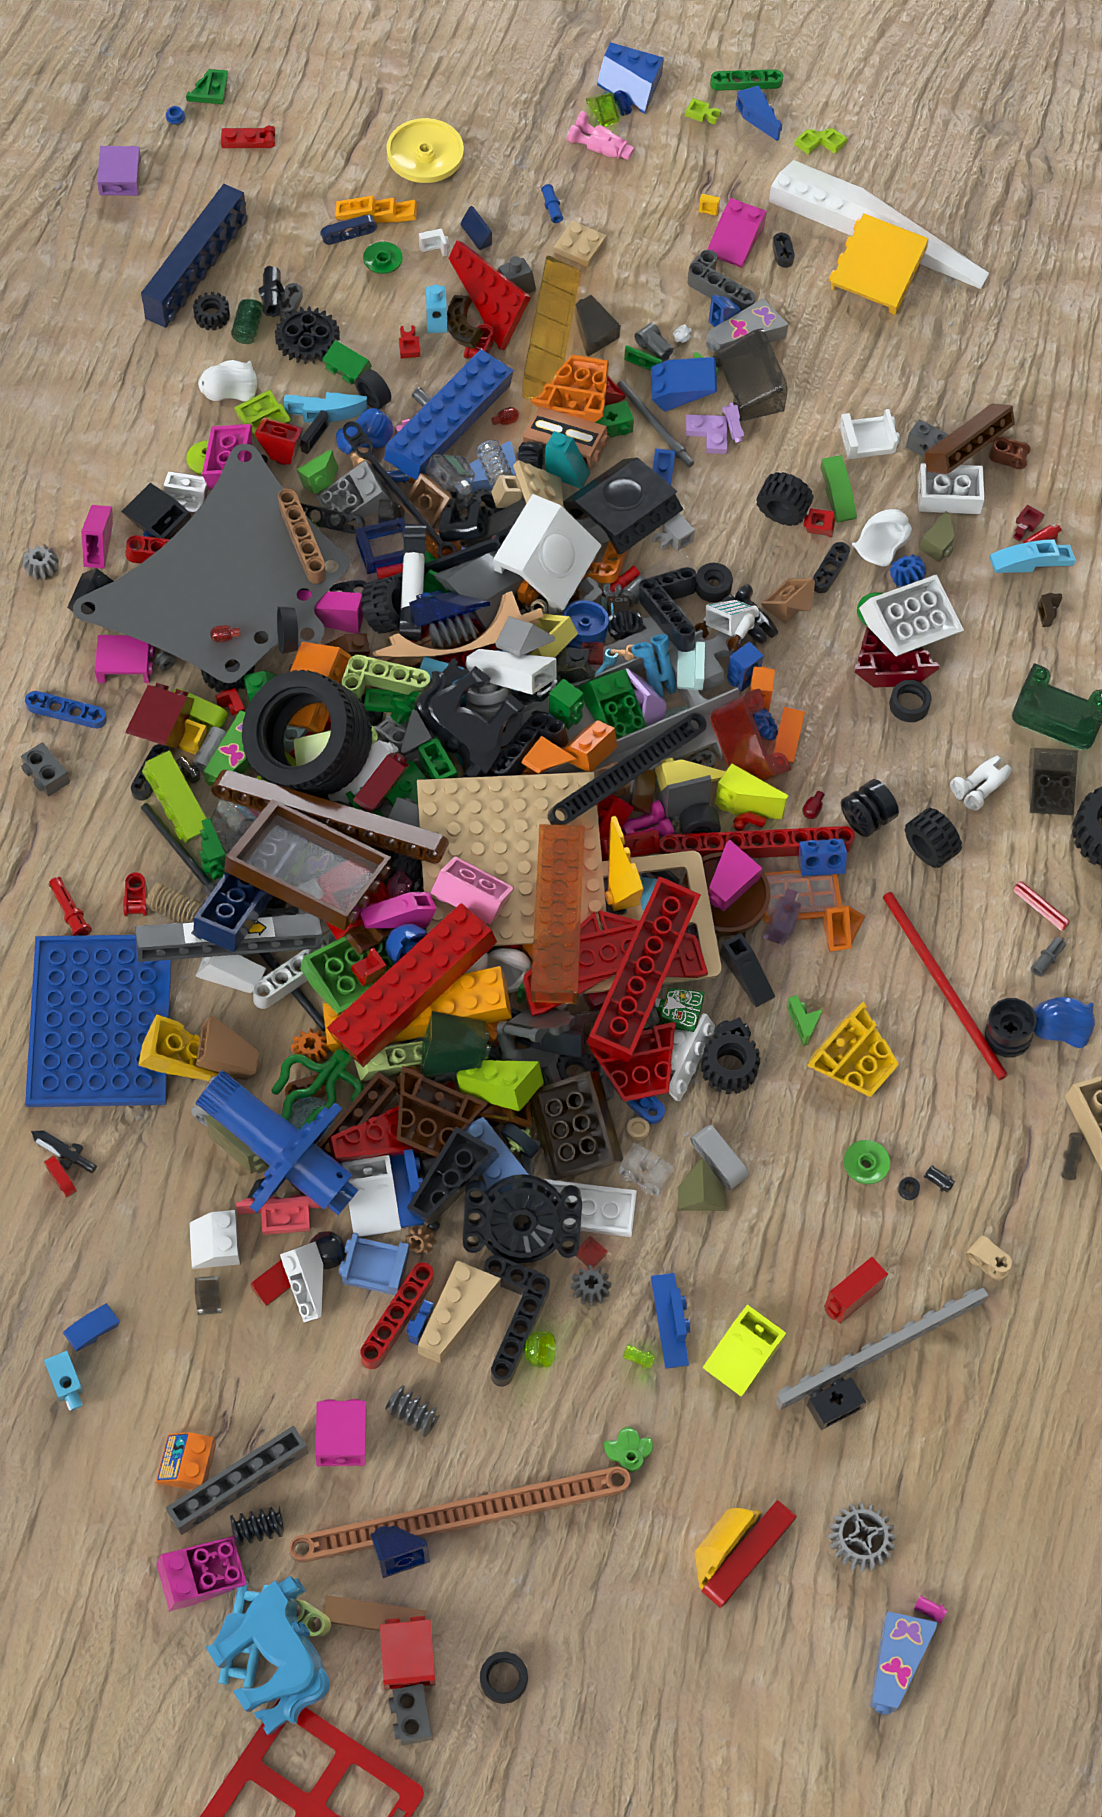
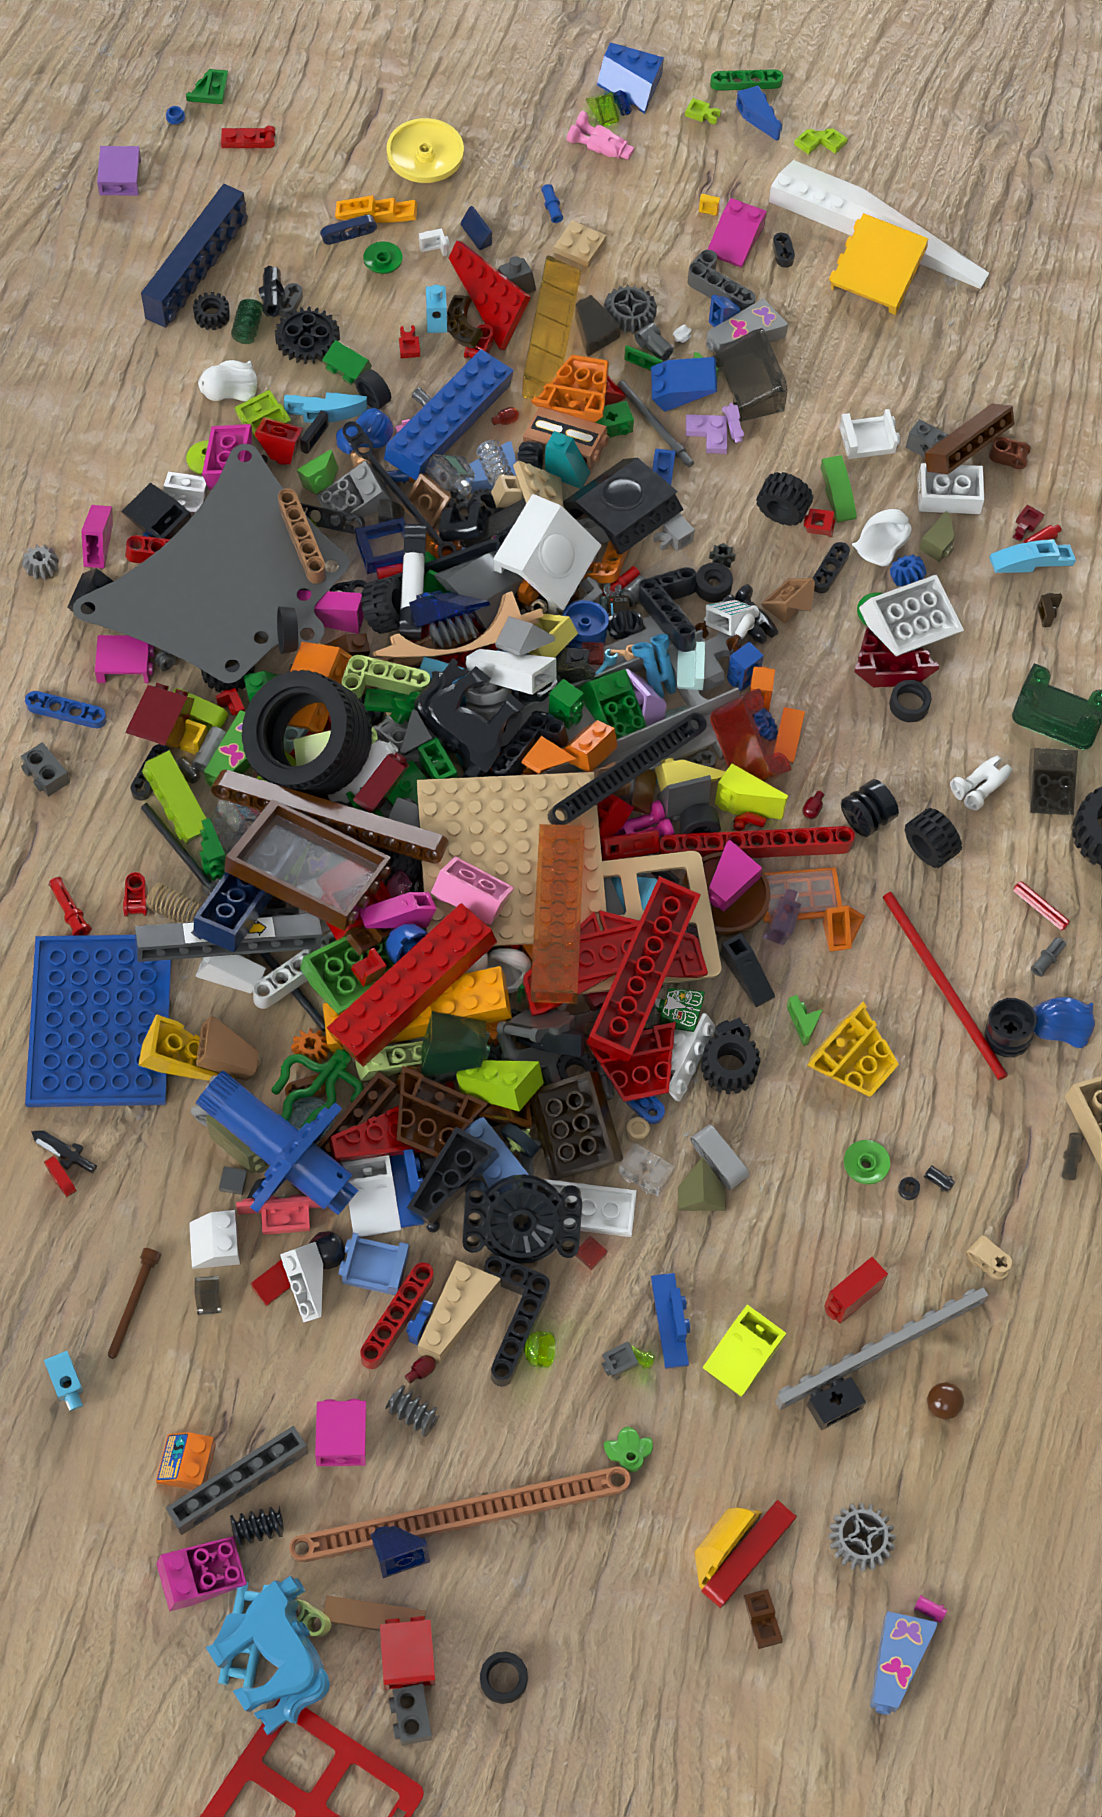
(90, 1327): blue slope -> none
(149, 1259): none -> reddish brown piece
(224, 633): clear red cylinder -> none
(233, 1180): none -> dark grey tile
(421, 1239): medium nougat gear -> none
(421, 1368): none -> dark red cylinder
(582, 1288): dark grey gear -> none
(619, 1360): none -> dark grey bracket
(624, 882): yellow wedge -> none
(631, 307): none -> dark grey gear
(722, 554): none -> pearl dark grey gear
(763, 1619): none -> reddish brown slope
(822, 857): blue brick -> none
(945, 1400): none -> reddish brown hair

